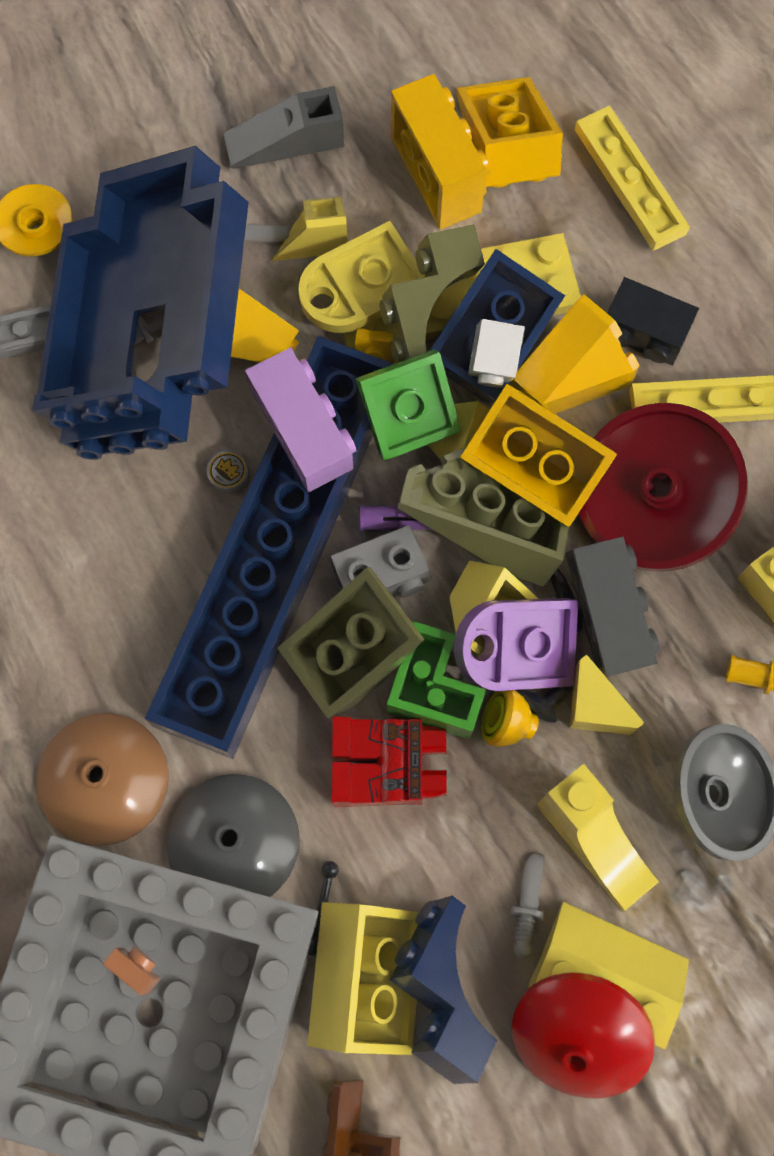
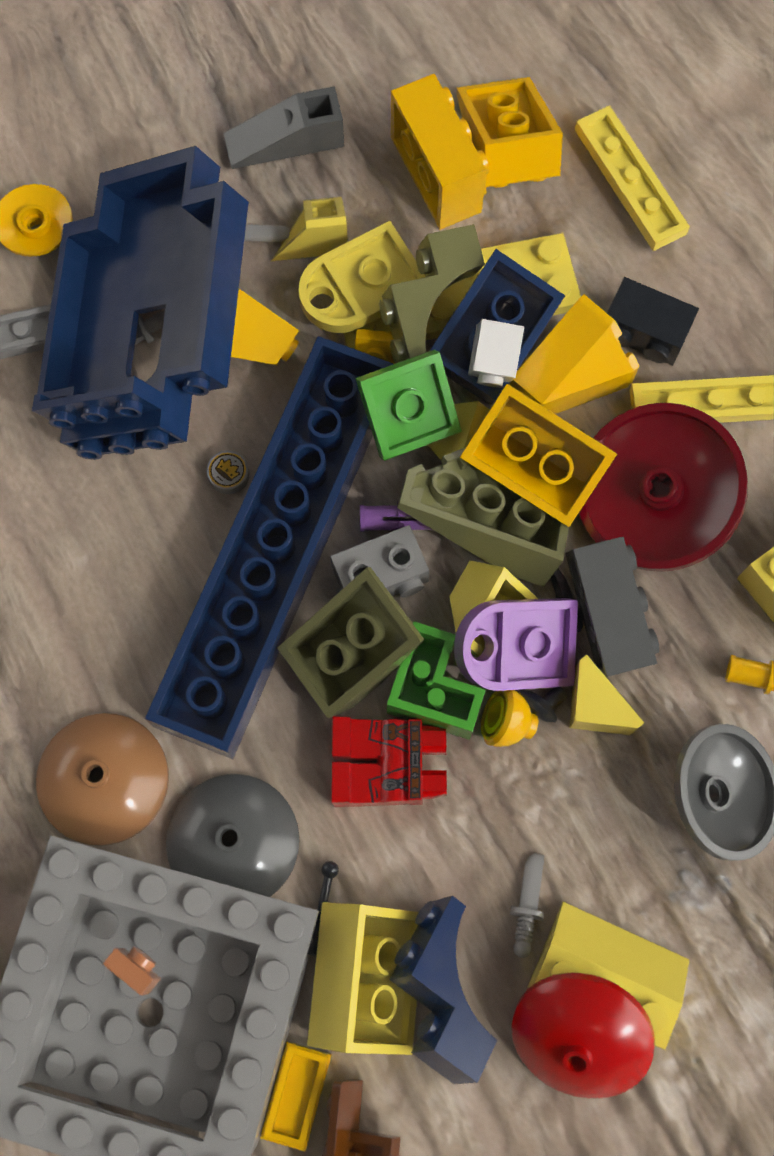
(296, 1096): none -> yellow tile
(301, 418): lavender brick -> none
(586, 821): light yellow arch -> none

